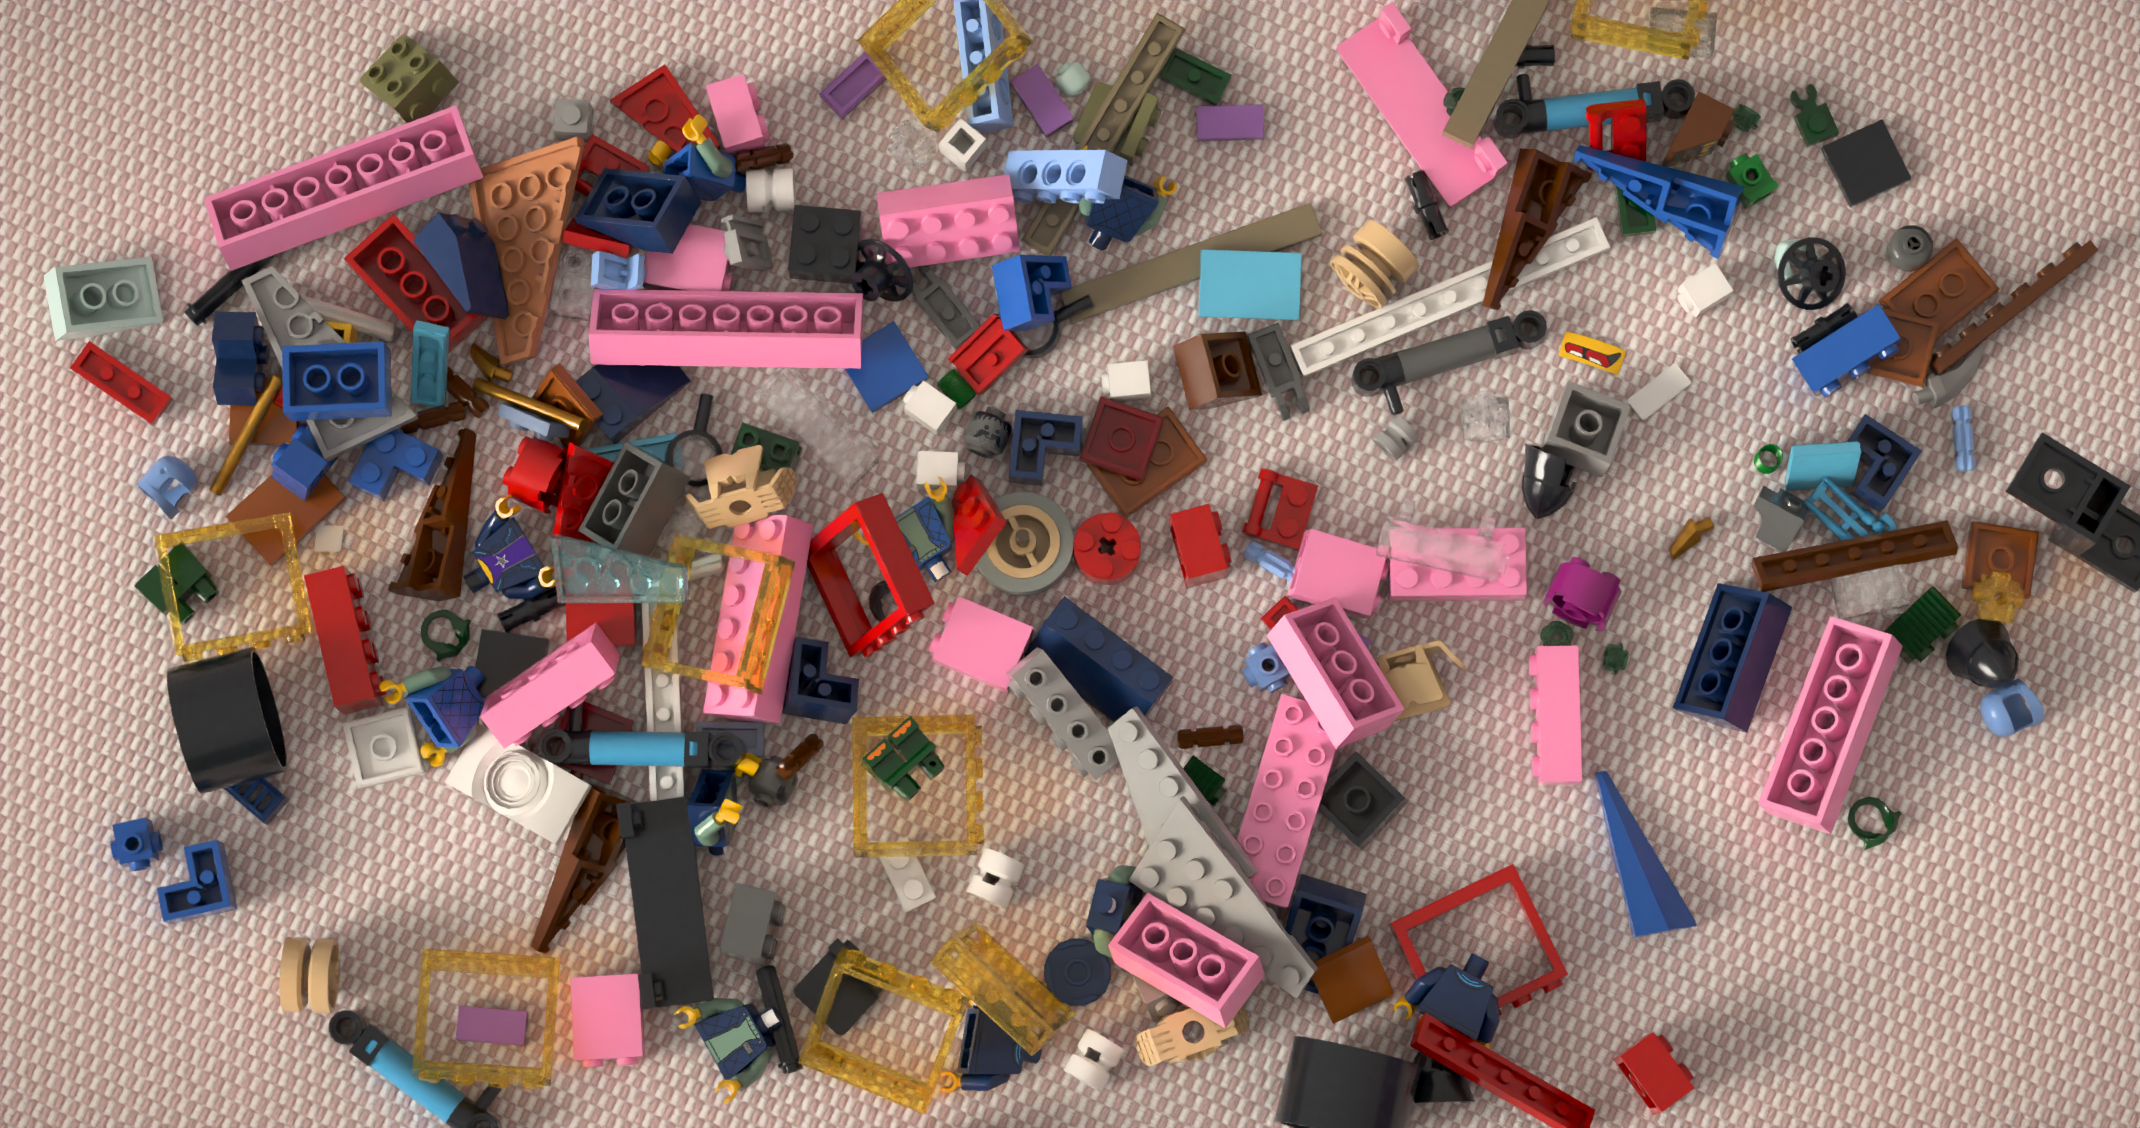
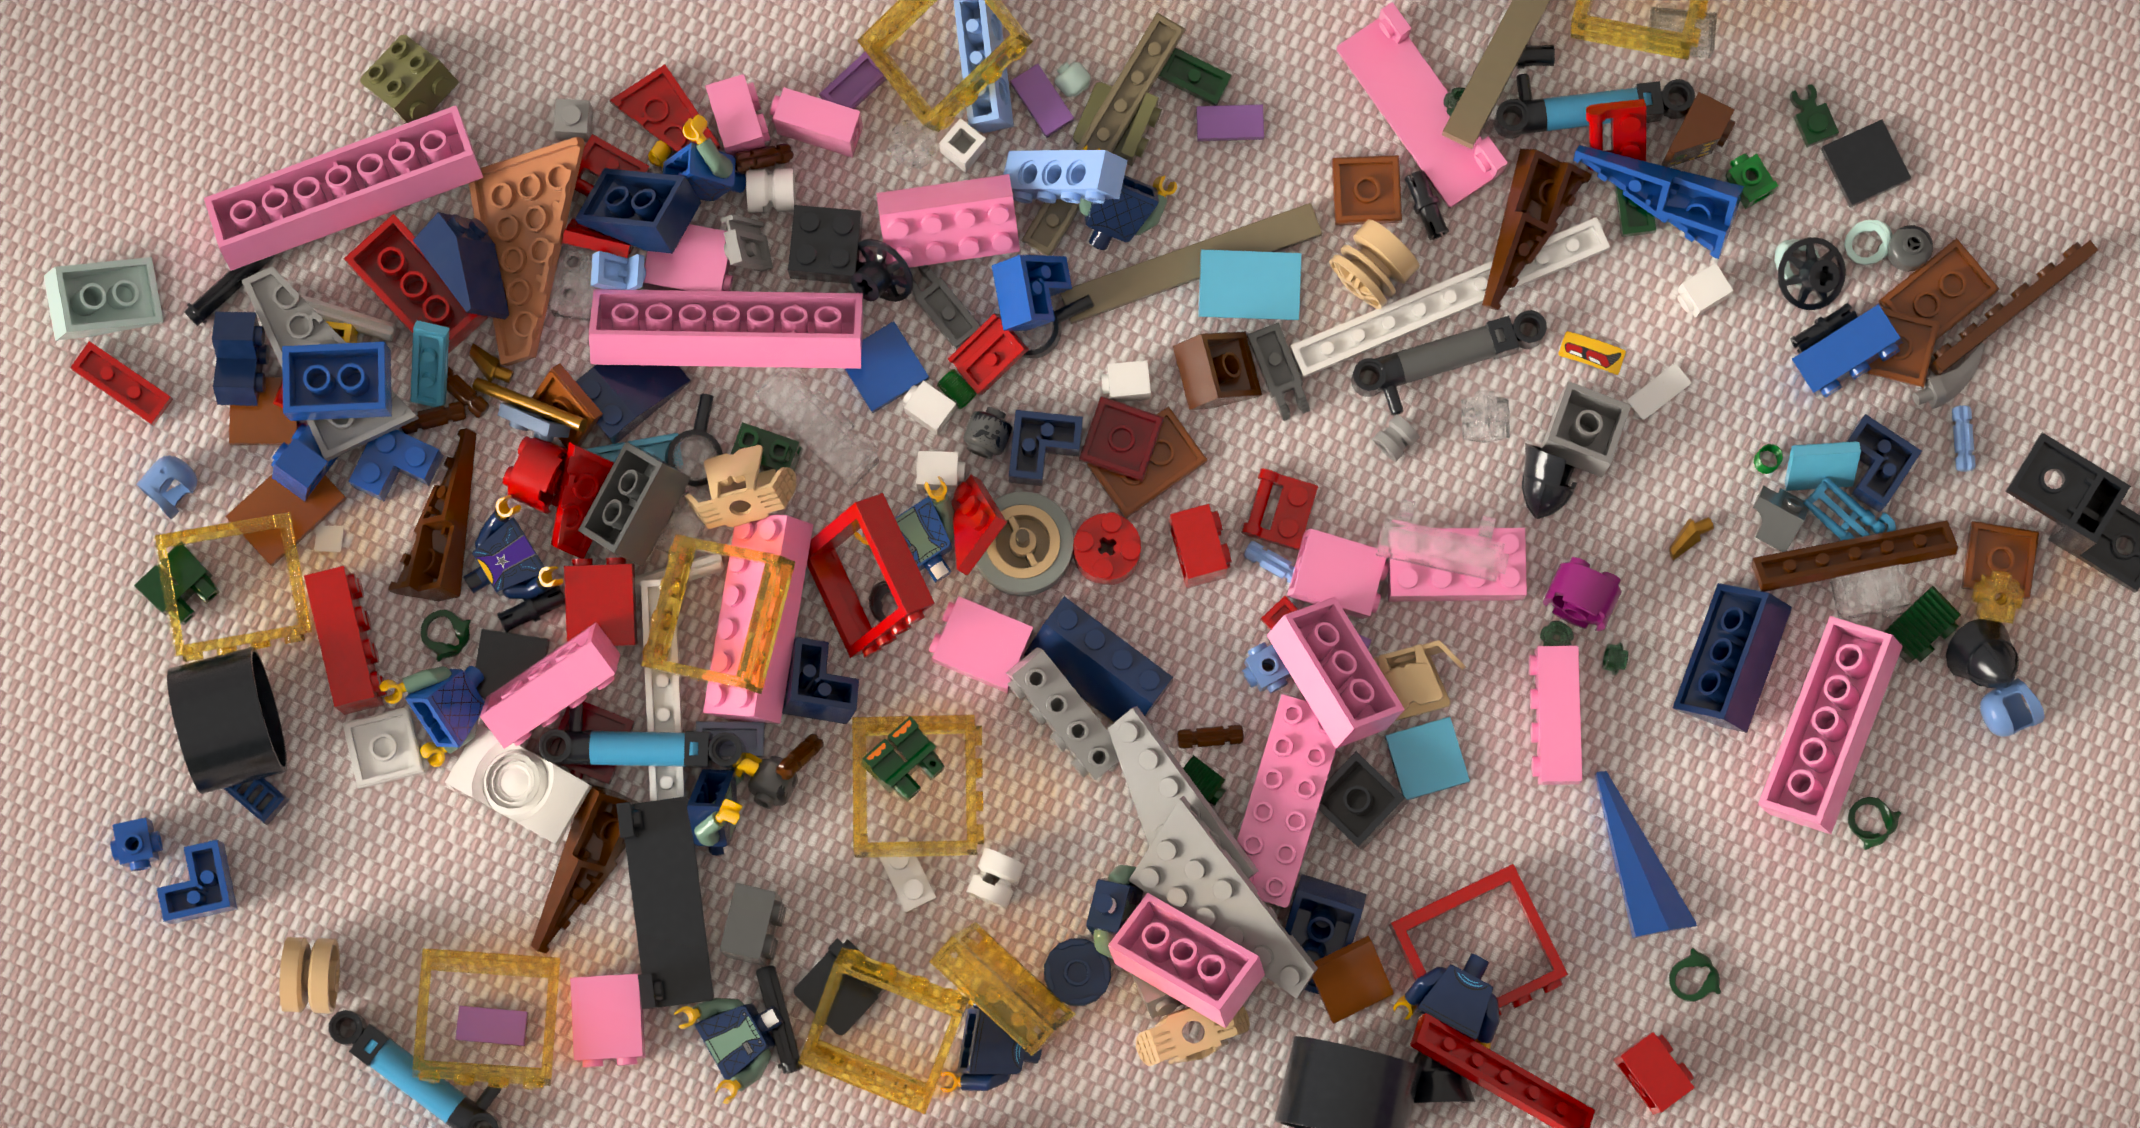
(246, 434): pearl gold bar -> none
(610, 575): clear light blue wing -> none
(817, 121): none -> bright pink brick
(1088, 1071): white wheel -> none
(1366, 190): none -> dark orange tile
(1427, 758): none -> medium azure tile
(1710, 985): none -> dark green piece
(1745, 118): clear green plate -> none
(1869, 226): none -> light aqua piece

